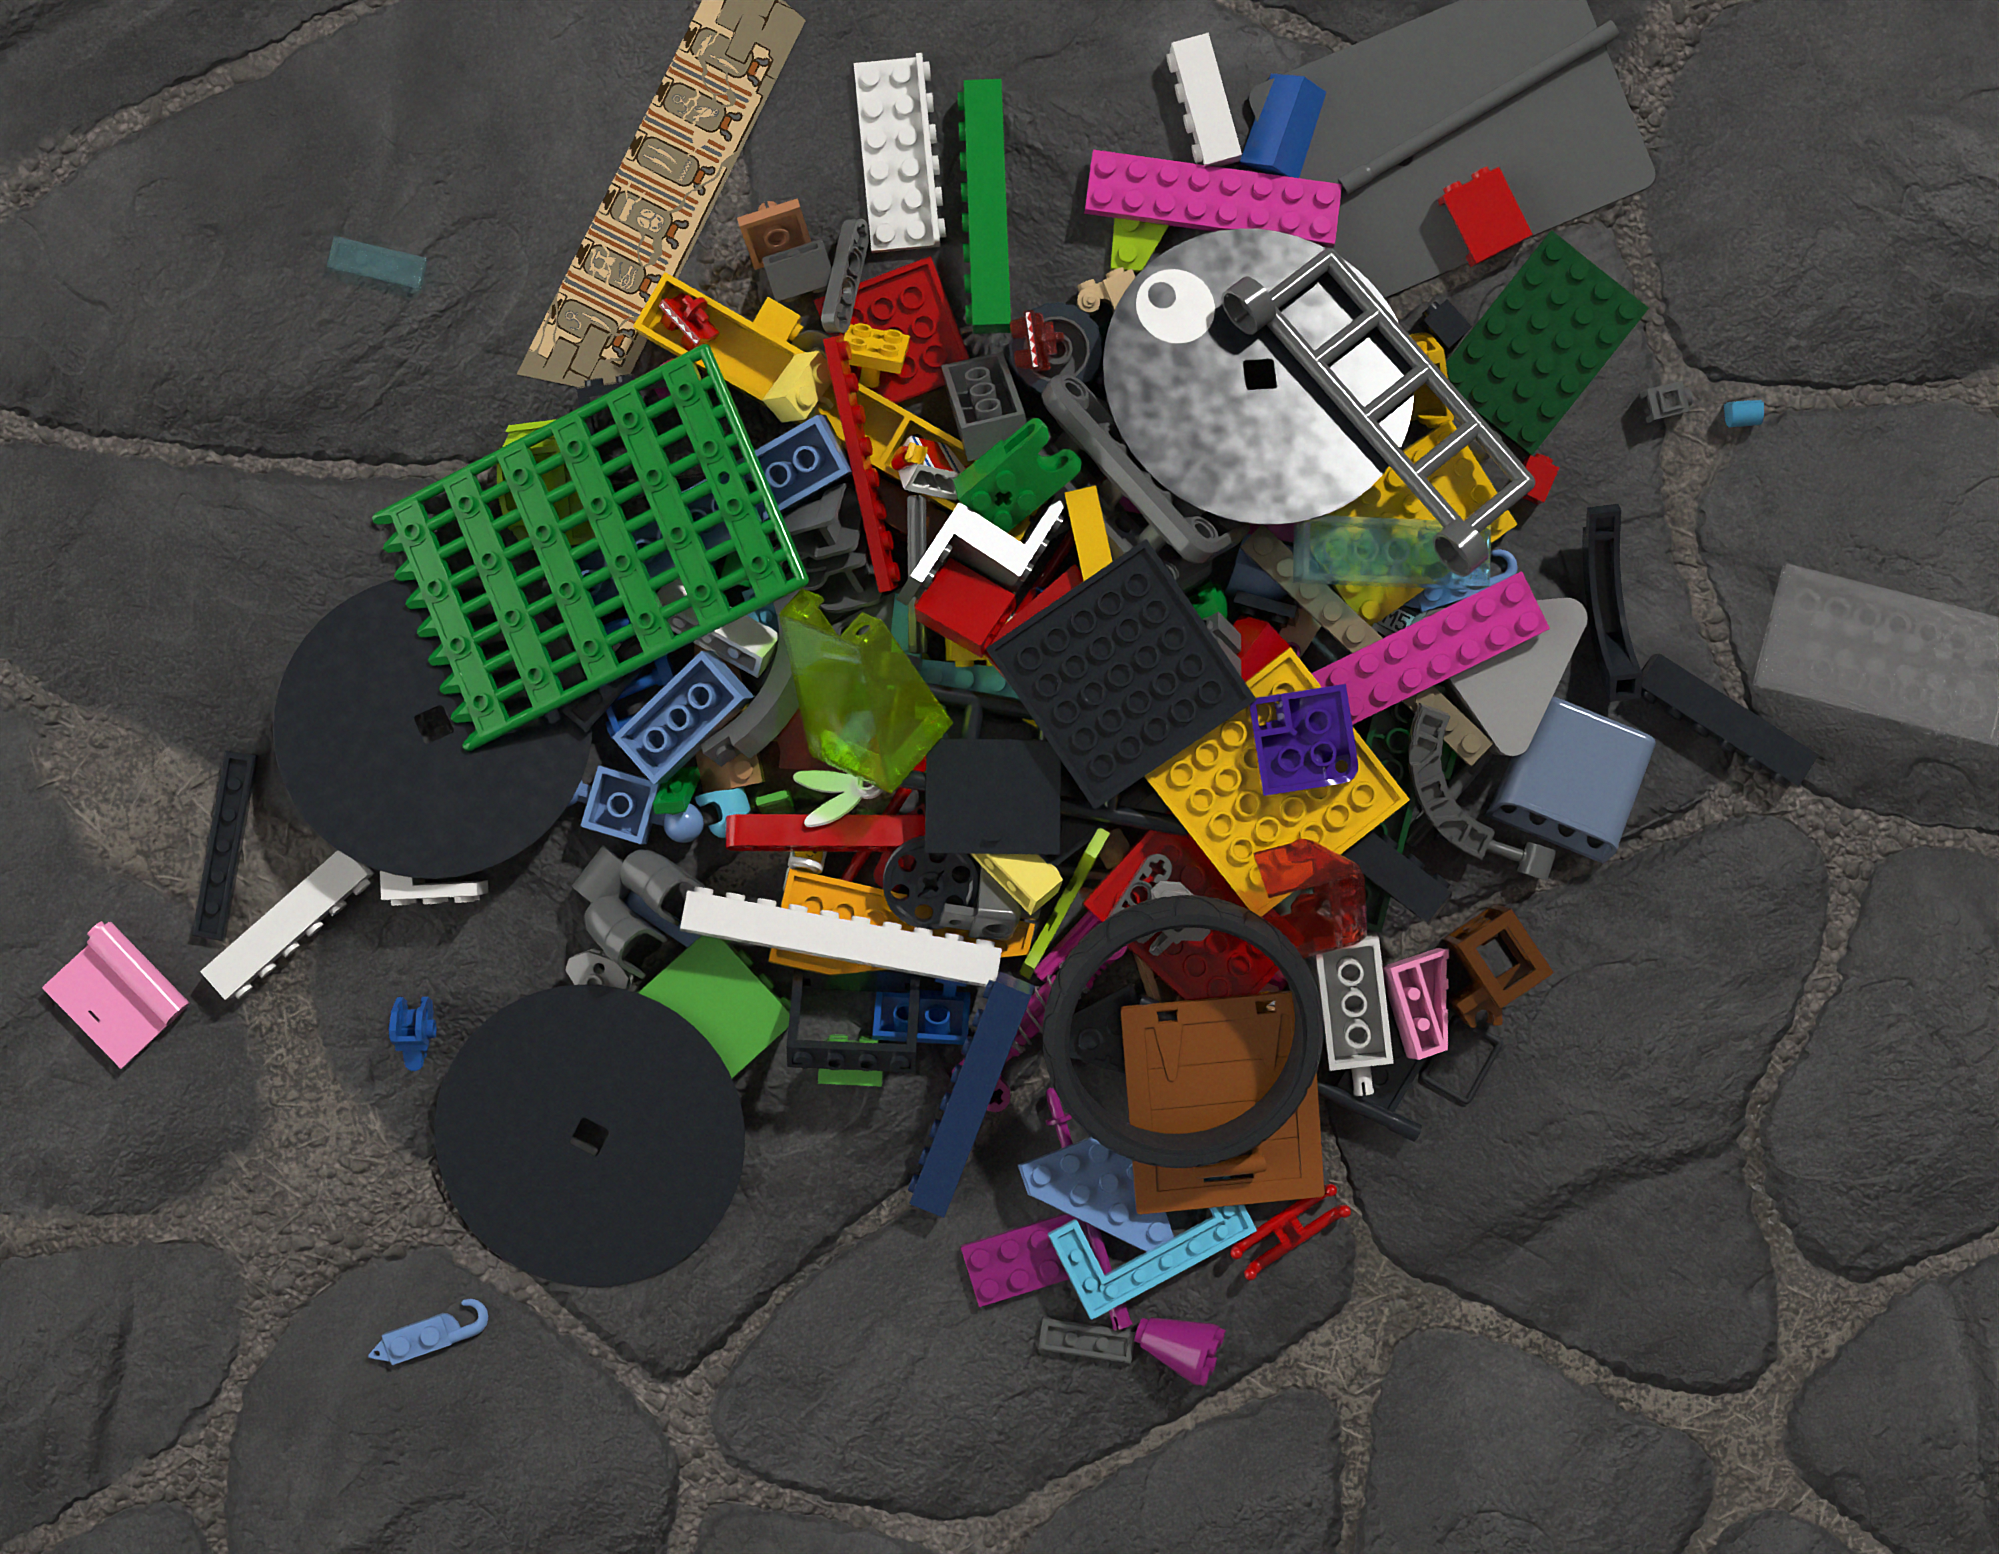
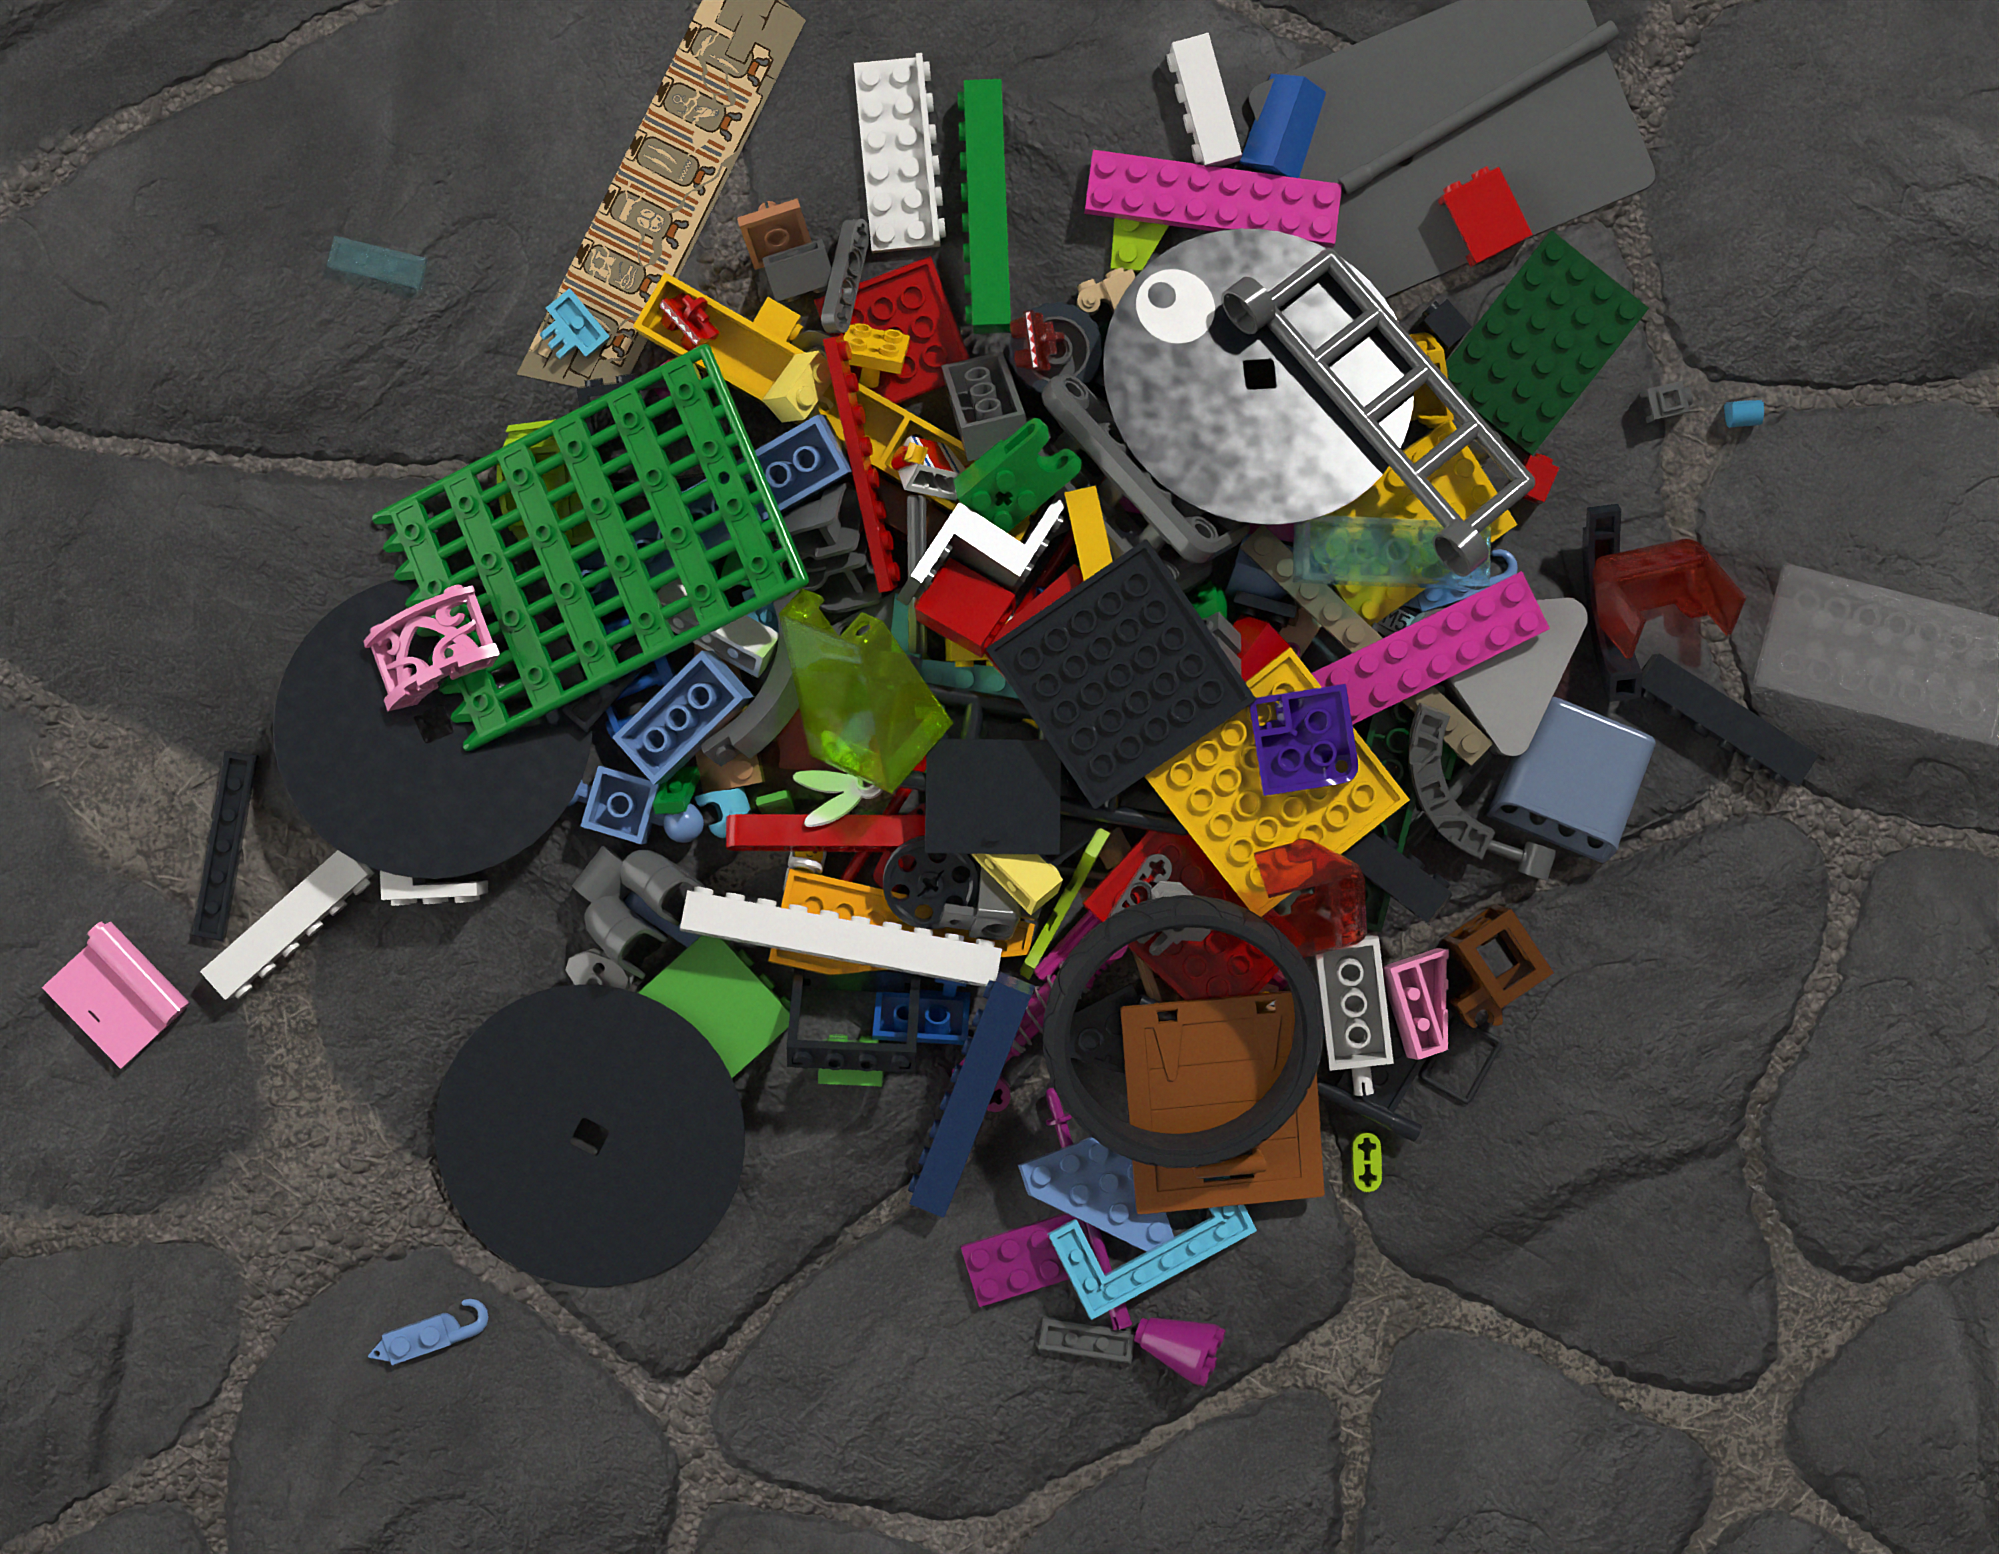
(410, 689): none -> bright pink fence
(412, 1031): blue hinge -> none
(573, 327): none -> medium azure hinge
(1288, 1230): red piece -> none
(1374, 1161): none -> lime beam
(1657, 577): none -> clear red windscreen

